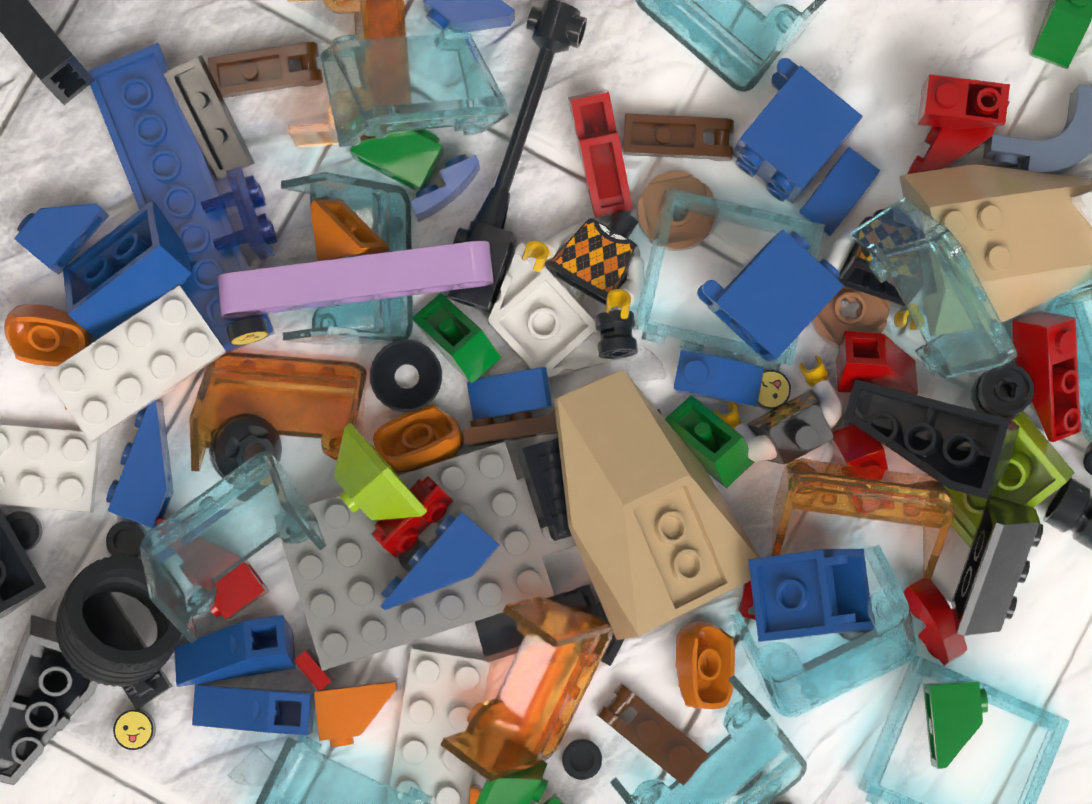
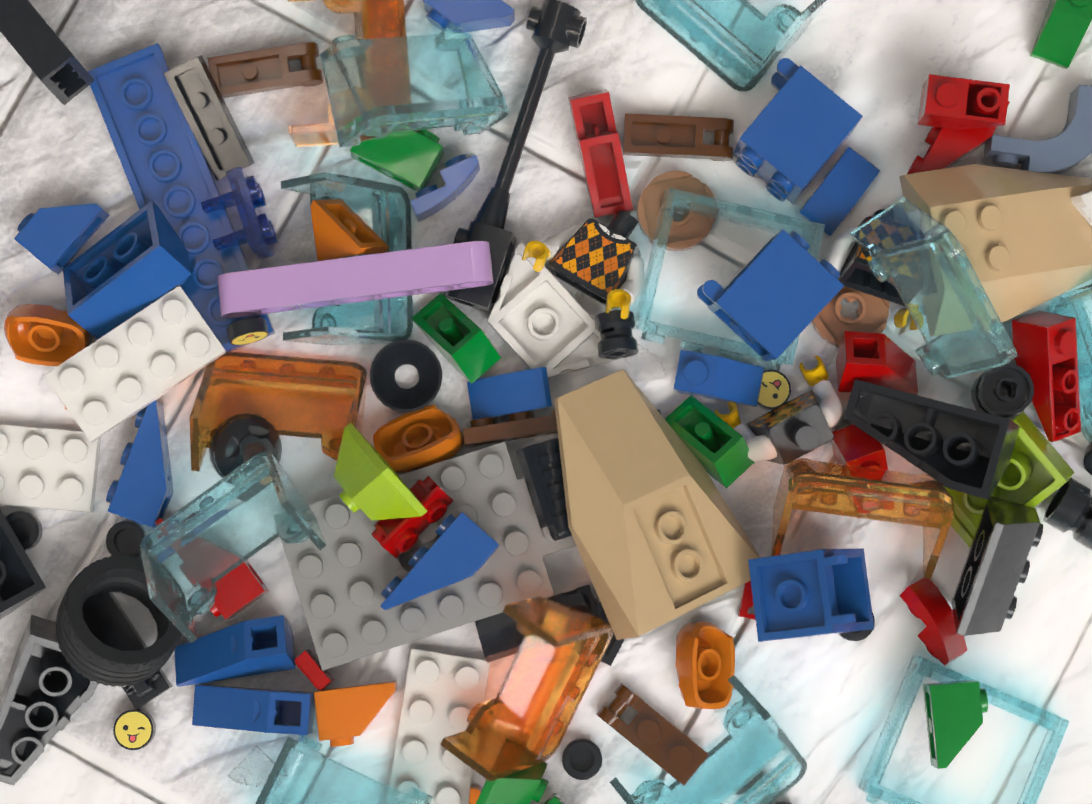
(802, 687): clear light blue windscreen -> none

